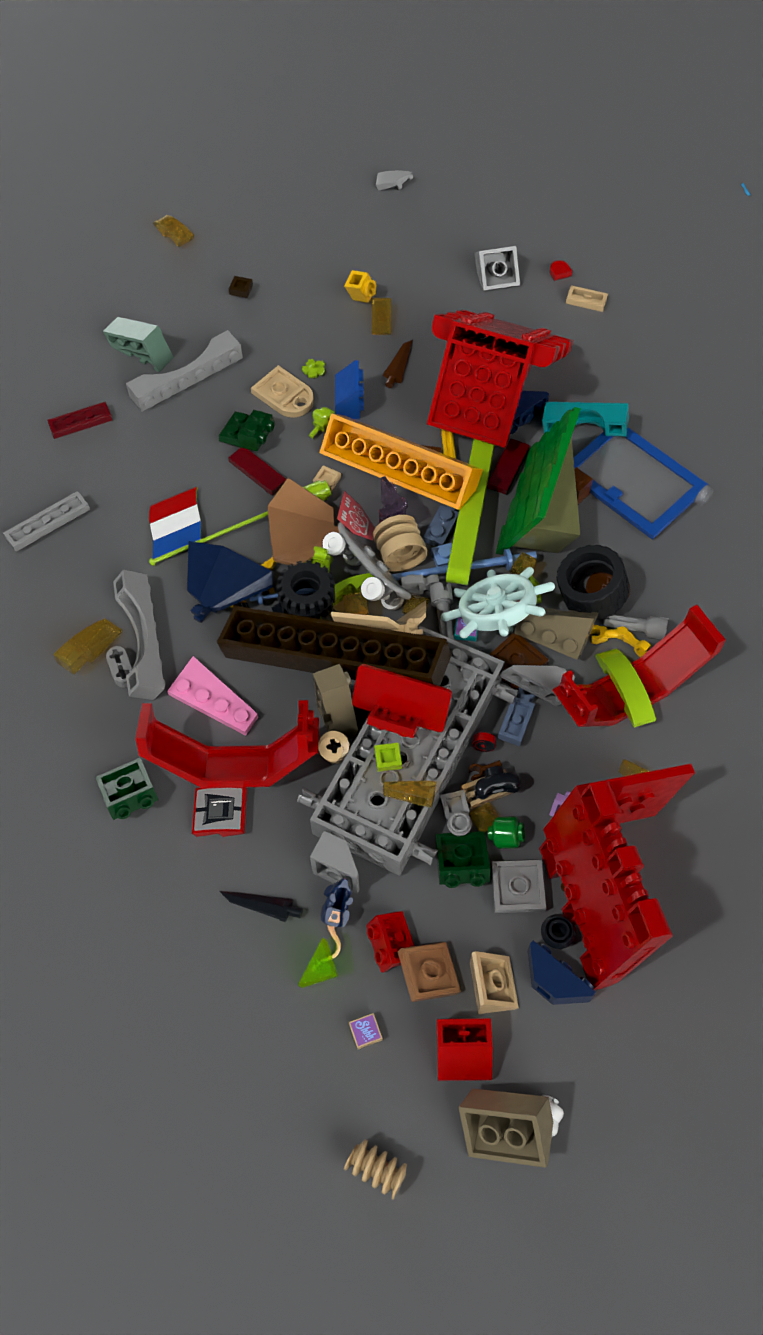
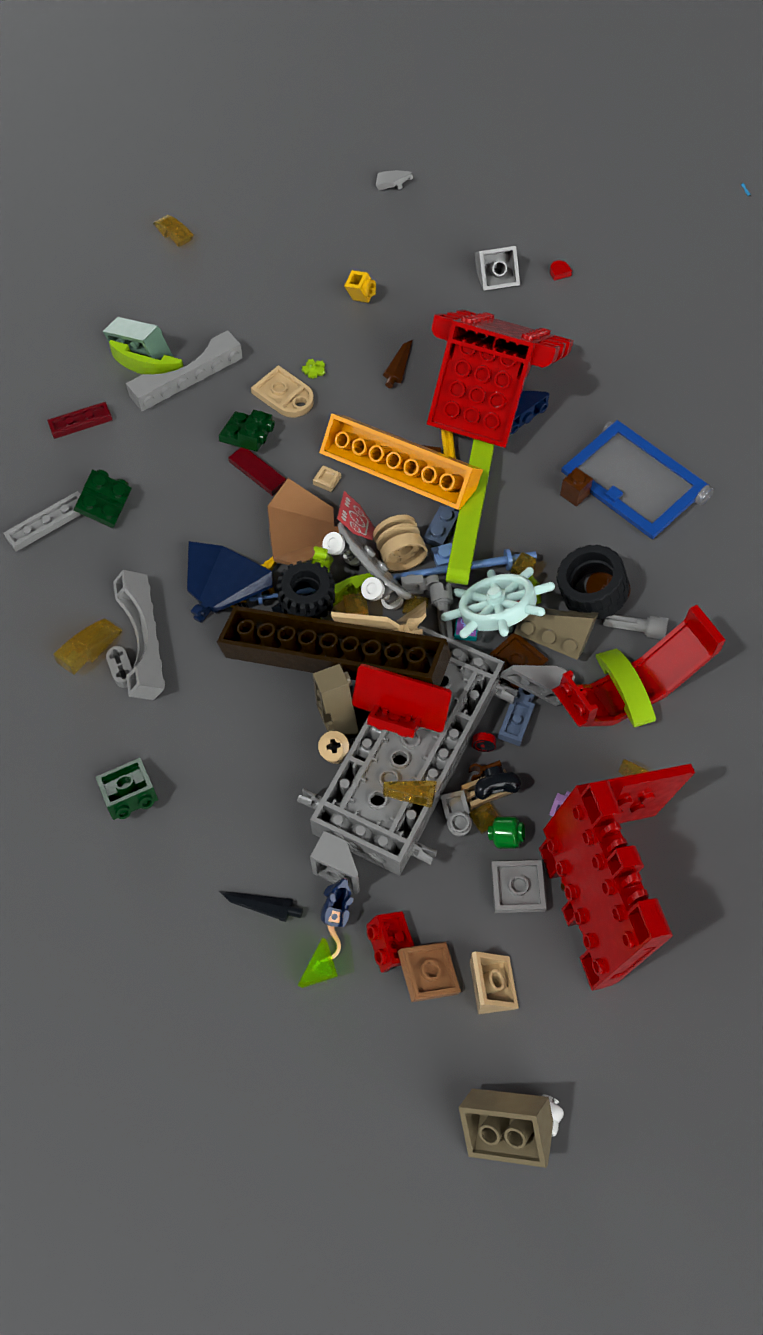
(103, 498): none -> dark green plate
(143, 364): none -> lime slope
(178, 521): flag -> none
(210, 696): bright pink wing -> none
(219, 811): slope -> none
(227, 765): red panel -> none
(240, 286): dark brown plate -> none
(321, 419): lime piece -> none
(349, 390): blue slope -> none
(365, 1031): tile -> none
(376, 1167): tan piece -> none
(381, 316): clear yellow slope -> none
(388, 757): lime plate -> none
(391, 501): clear purple bracket -> none
(462, 859): dark green plate -> none
(464, 1049): red slope -> none
(508, 466): dark red tile -> none
(545, 499): green piece -> none
(554, 978): dark blue slope -> none
(558, 931): black cone -> none
(586, 298): tan tile -> none
(610, 417): teal arch -> none
(621, 633): yellow piece -> none

